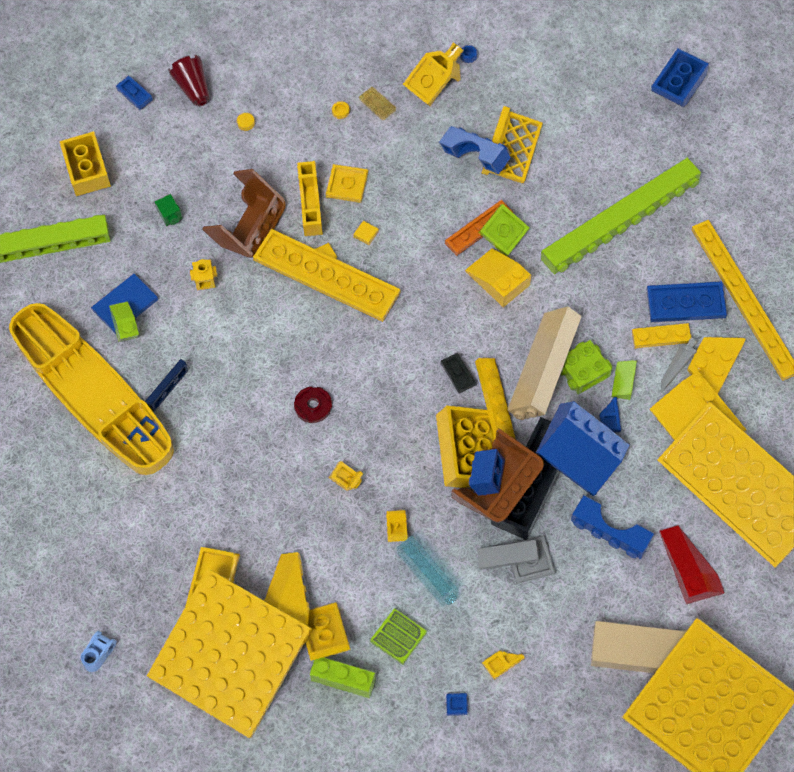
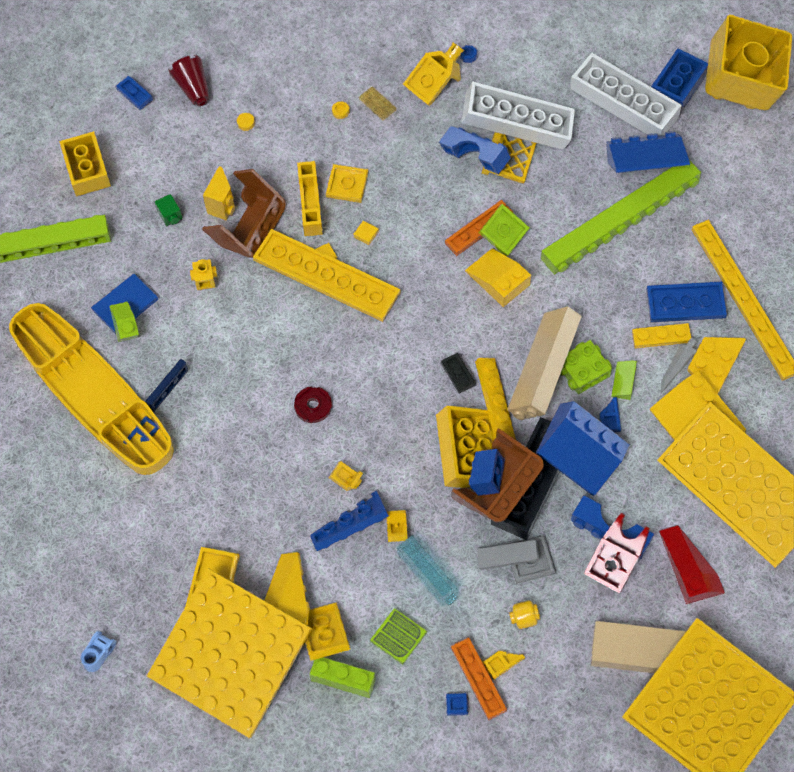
(218, 196): none -> yellow slope
(350, 522): none -> blue wing
(478, 679): none -> orange plate
(518, 115): none -> white brick
(525, 614): none -> yellow head
(620, 549): none -> brick
(625, 96): none -> white brick
(646, 152): none -> blue slope
(748, 63): none -> yellow brick

